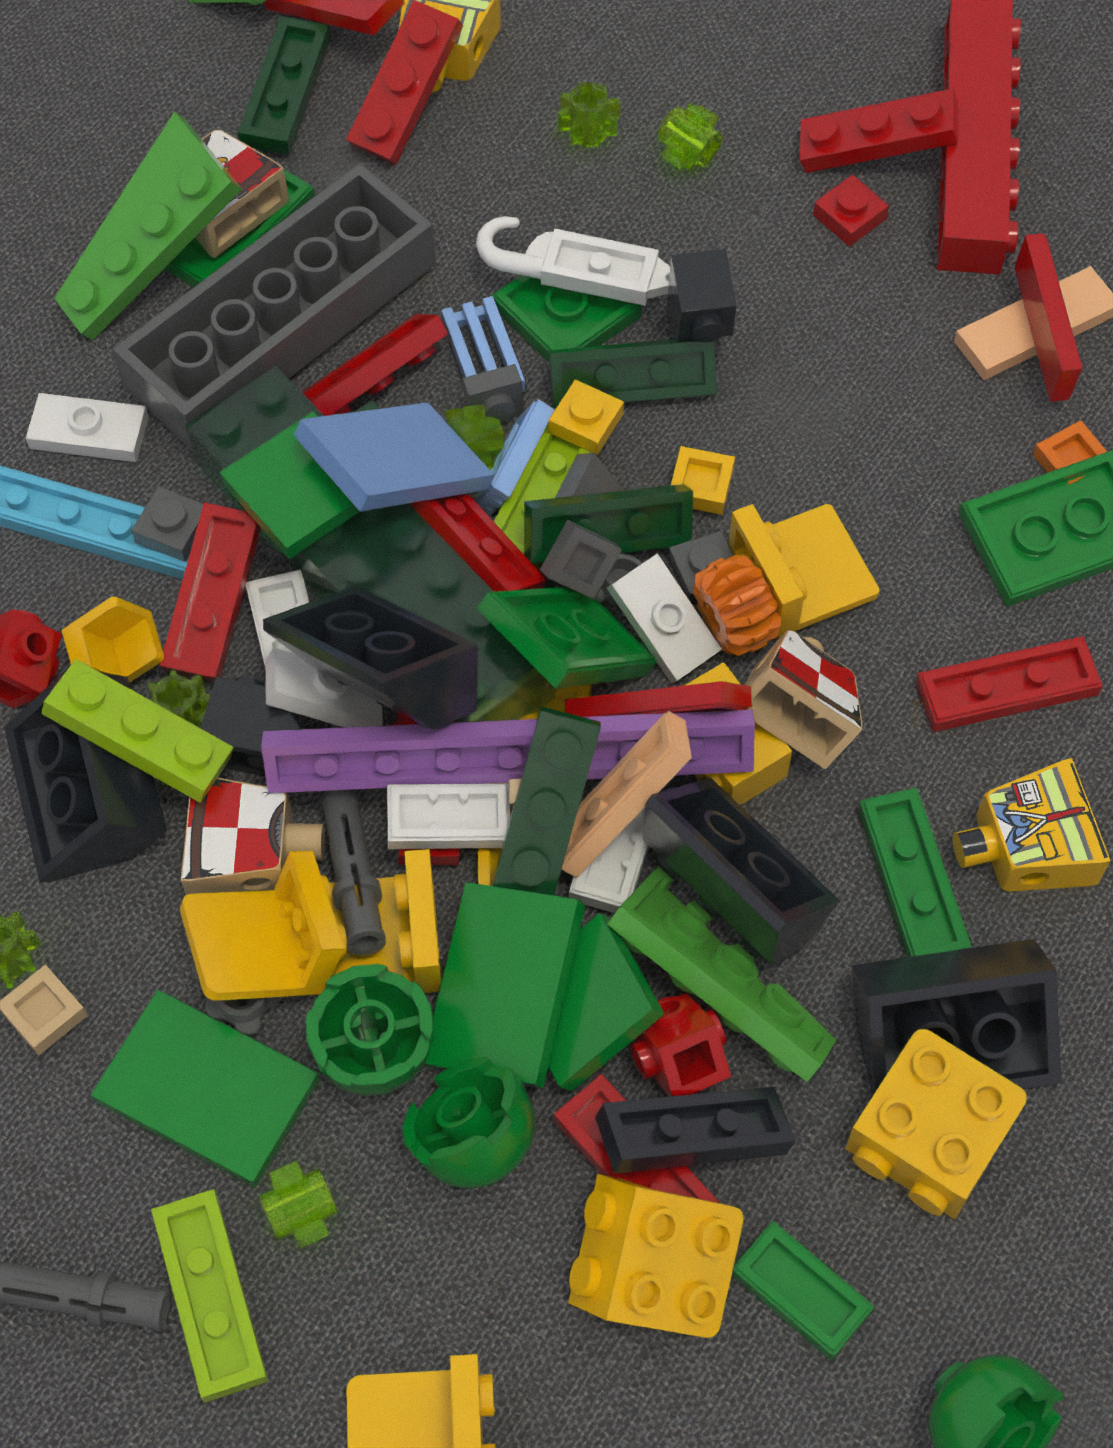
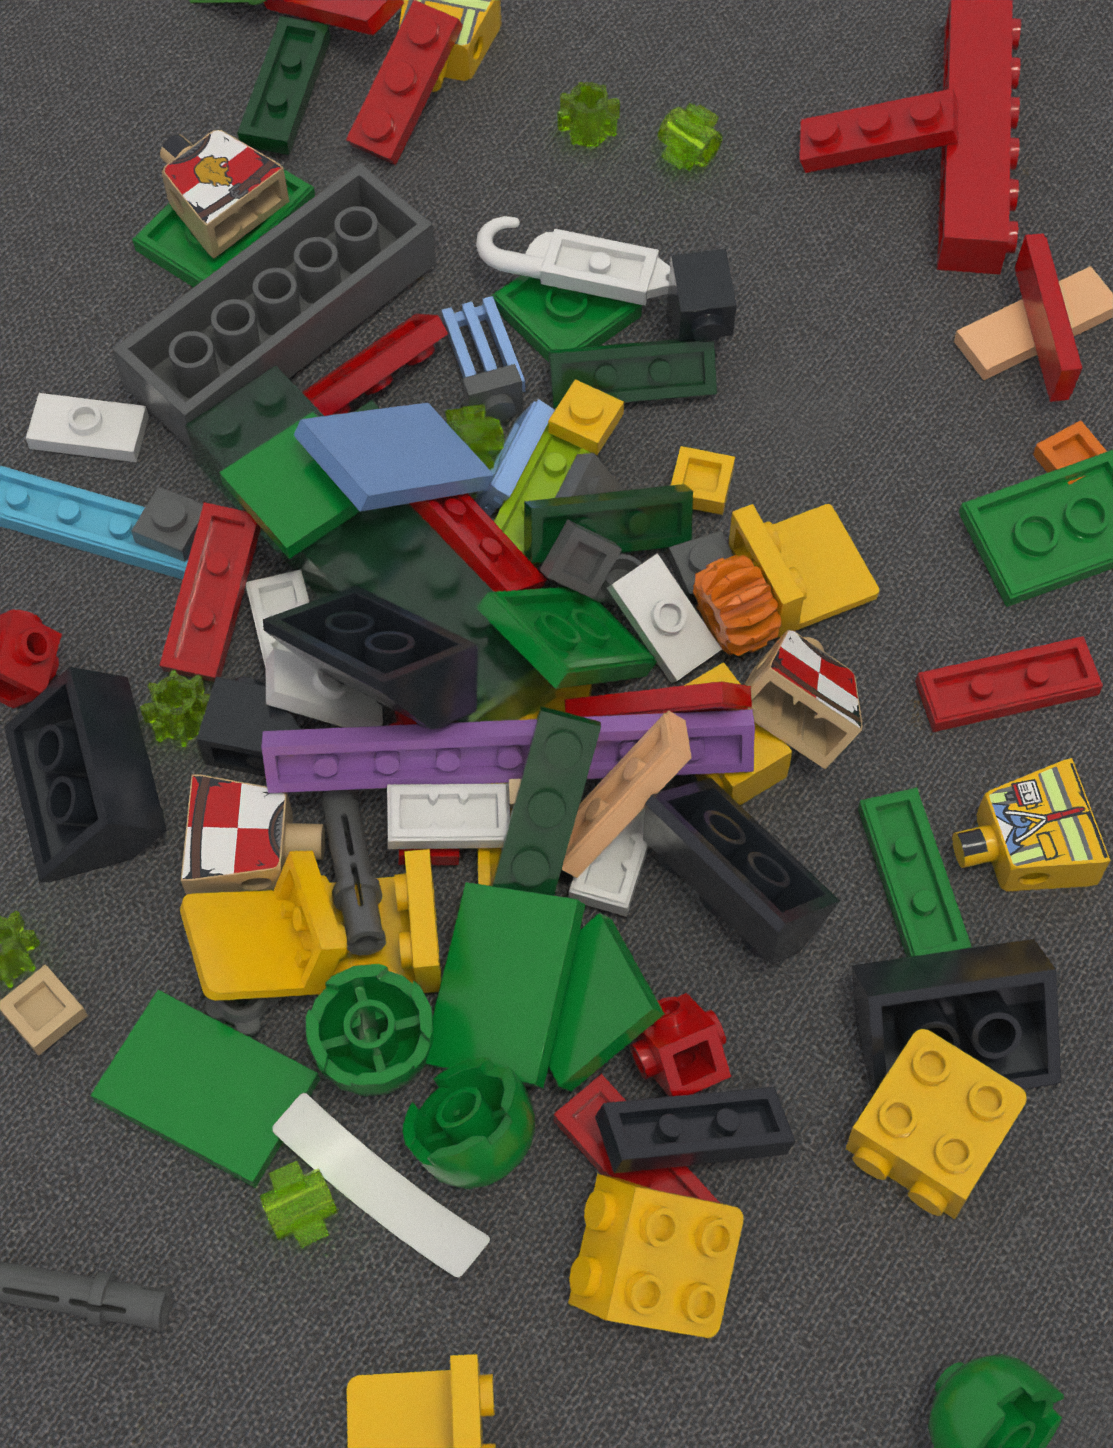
(115, 639): yellow panel -> none
(137, 730): lime plate -> none
(152, 221): bright green wing -> none
(209, 1296): lime plate -> none
(379, 1187): none -> white sticker
(720, 975): bright green wing -> none
(802, 1290): green tile -> none
(850, 210): red plate -> none

